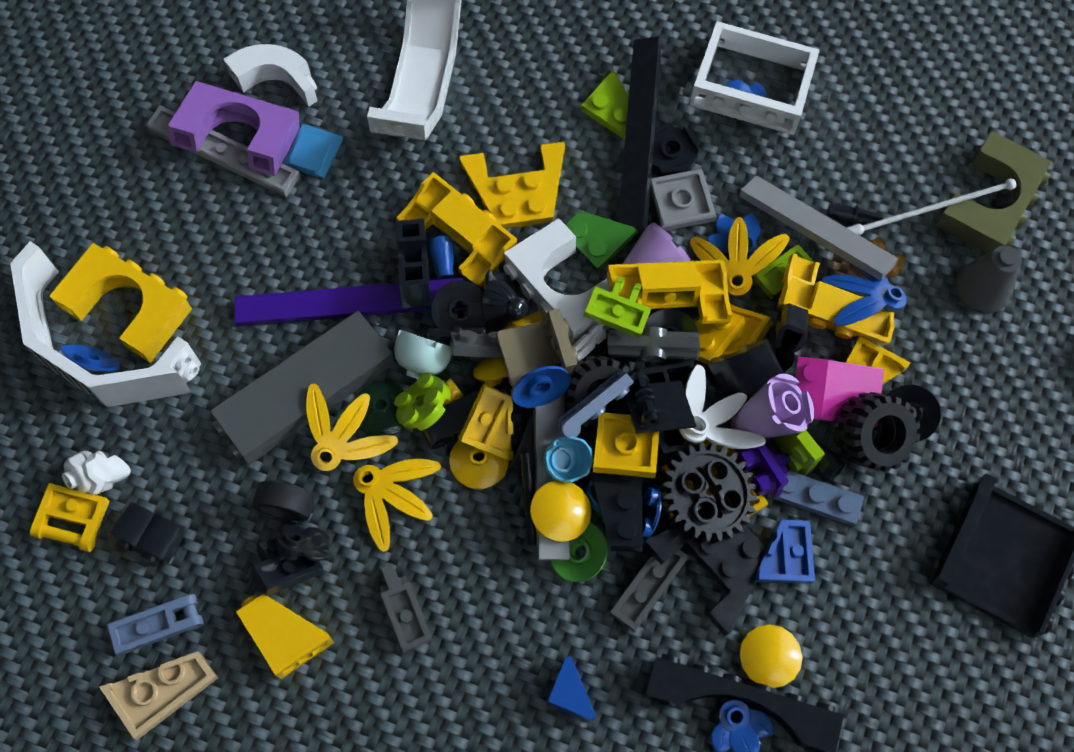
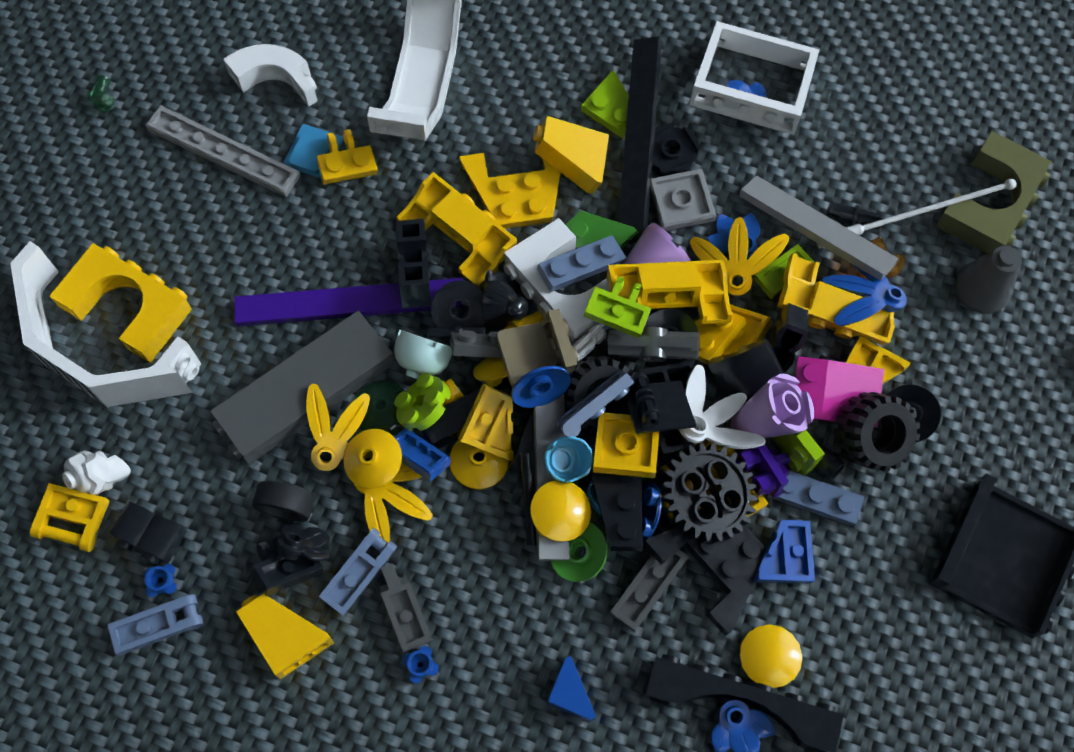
(90, 358): blue dish -> none
(99, 94): none -> clear green arm
(152, 575): none -> blue plate
(154, 695): tan wing -> none
(211, 106): medium lavender arch -> none
(345, 164): none -> yellow hinge
(357, 572): none -> sand blue plate
(382, 466): none -> yellow dish
(412, 660): none -> blue plate
(421, 455): none -> blue plate
(442, 256): blue cone -> none
(573, 151): none -> yellow slope
(580, 263): none -> sand blue plate

